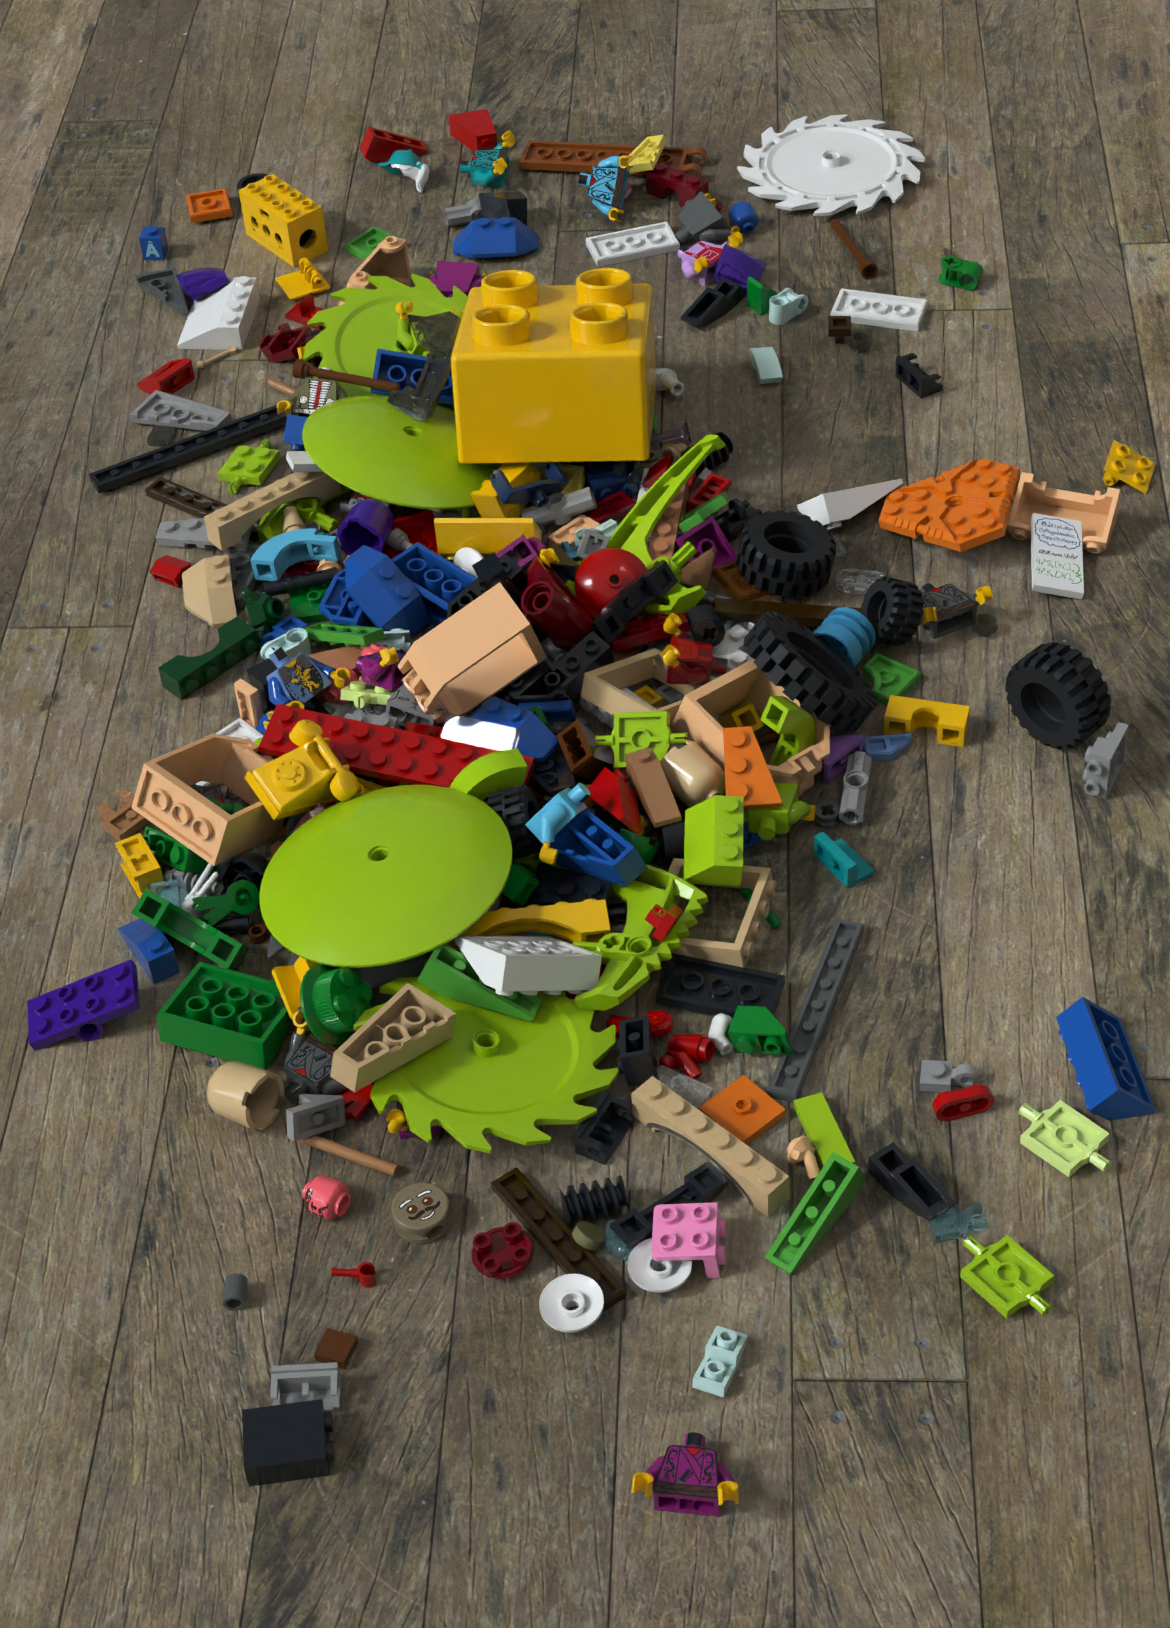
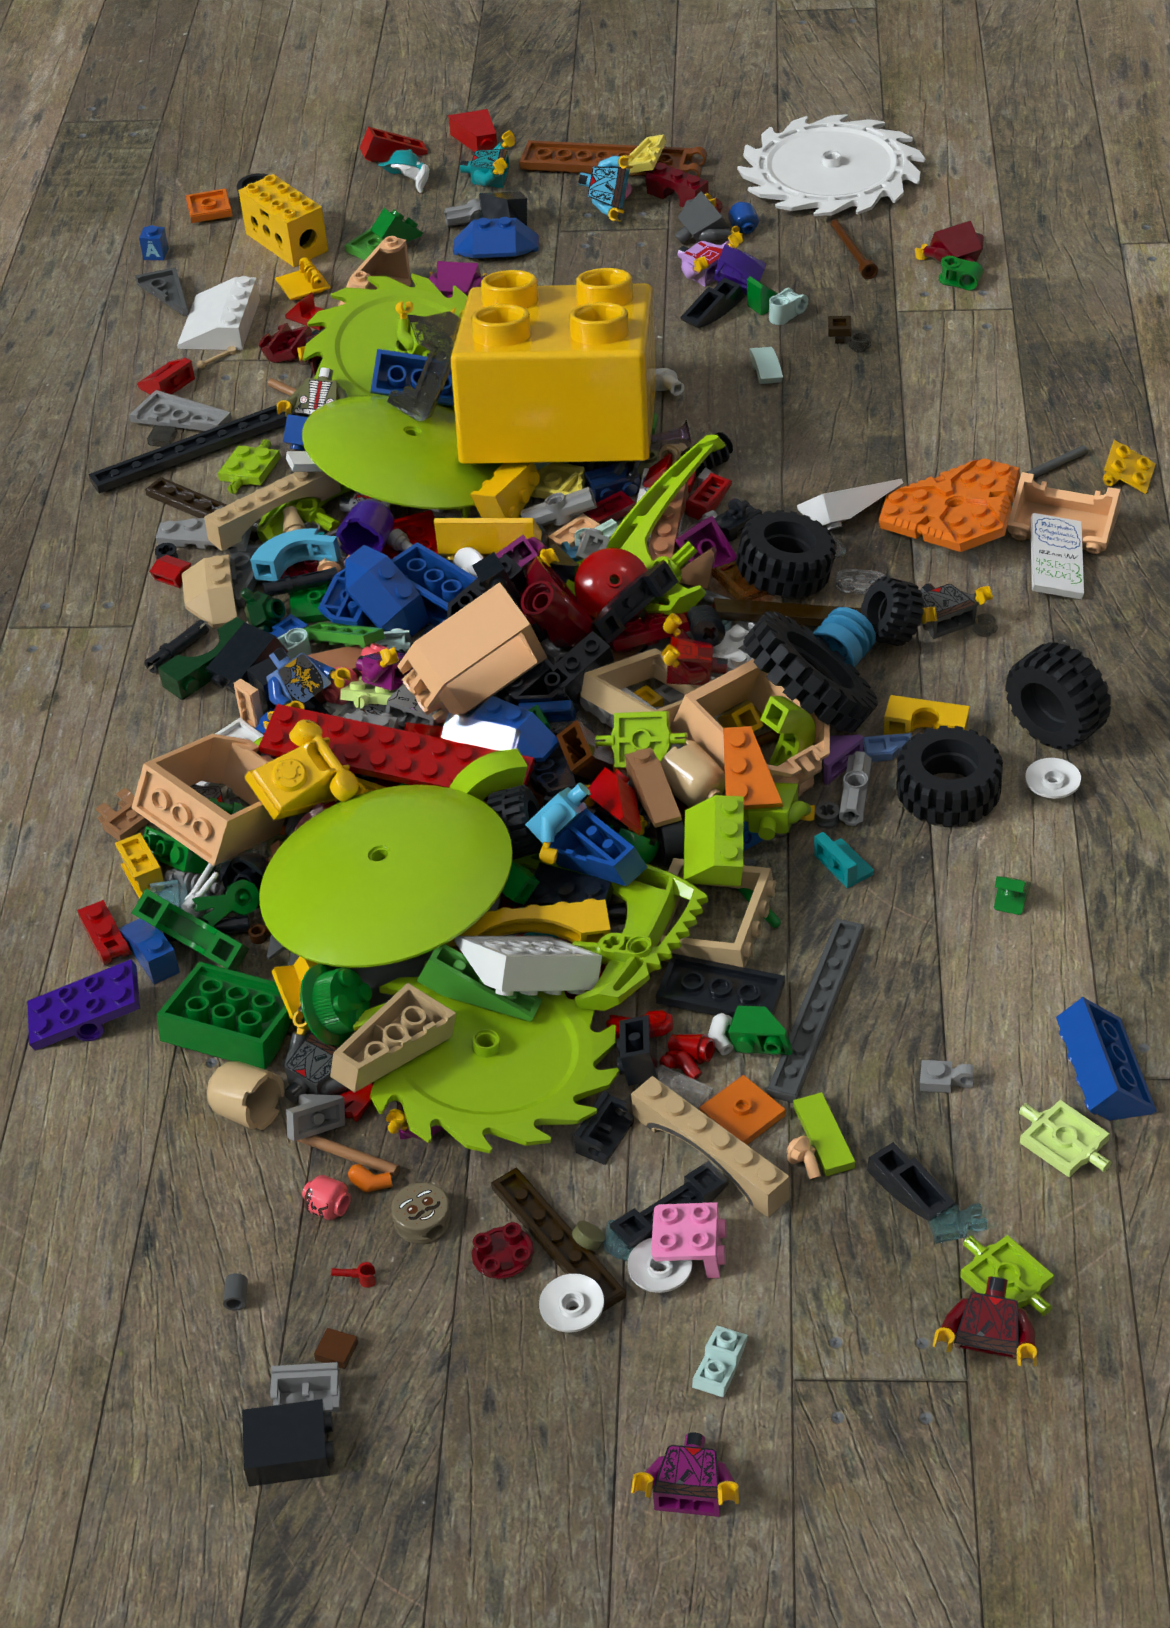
(103, 932): none -> red plate
(166, 549): none -> black bush
(176, 646): none -> black pin
(201, 281): dark purple slope -> none
(241, 652): none -> black brick
(304, 370): reddish brown piece -> none
(368, 1181): none -> orange arm
(393, 224): none -> green slope
(533, 492): dark blue piece -> none
(594, 1201): black piece -> none
(632, 244): white tile -> none
(663, 920): red tile -> none
(703, 511): bright green tile -> none
(816, 1213): bright green slope -> none
(880, 309): white tile -> none
(890, 677): bright green tile -> none
(915, 378): black hinge -> none
(949, 799): none -> black tyre
(953, 241): none -> dark red torso
(962, 1102): red plate -> none
(990, 1325): none -> torso
(1011, 894): none -> green slope
(1053, 778): none -> white dish
(1058, 461): none -> dark grey bar
(1105, 761): light grey plate -> none

